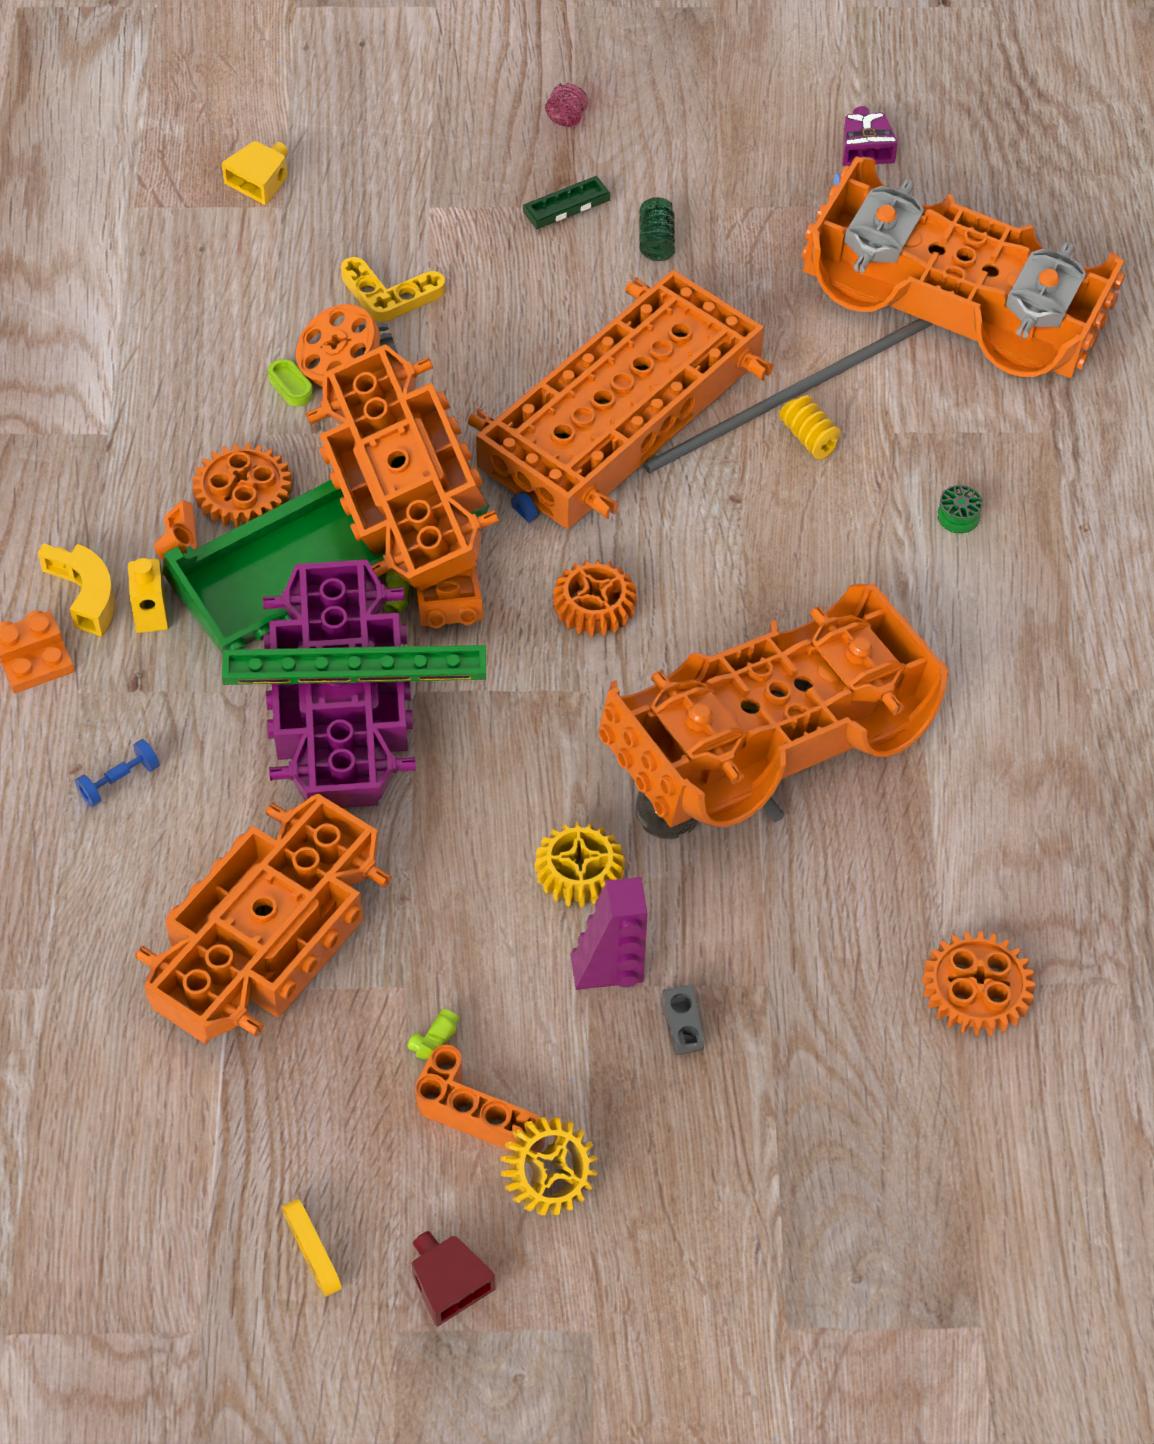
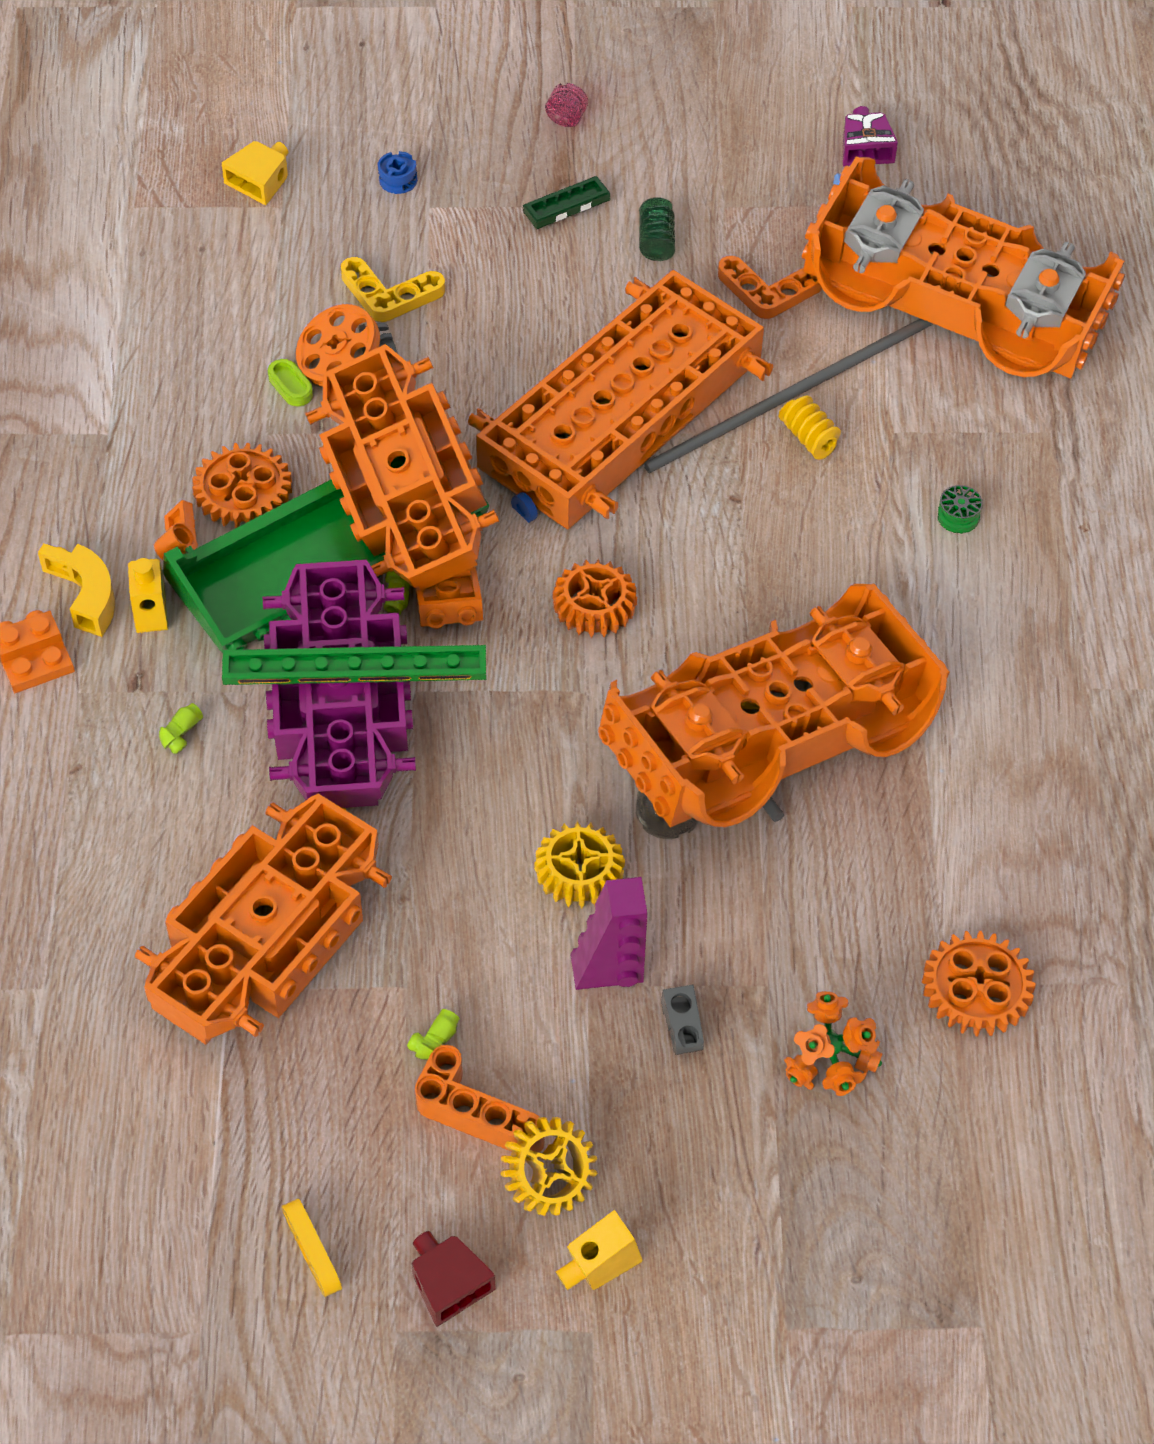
(144, 755): blue wheel -> none
(181, 723): none -> lime arm
(397, 172): none -> blue wheel
(600, 1254): none -> yellow torso
(769, 294): none -> orange beam
(825, 1042): none -> orange plant

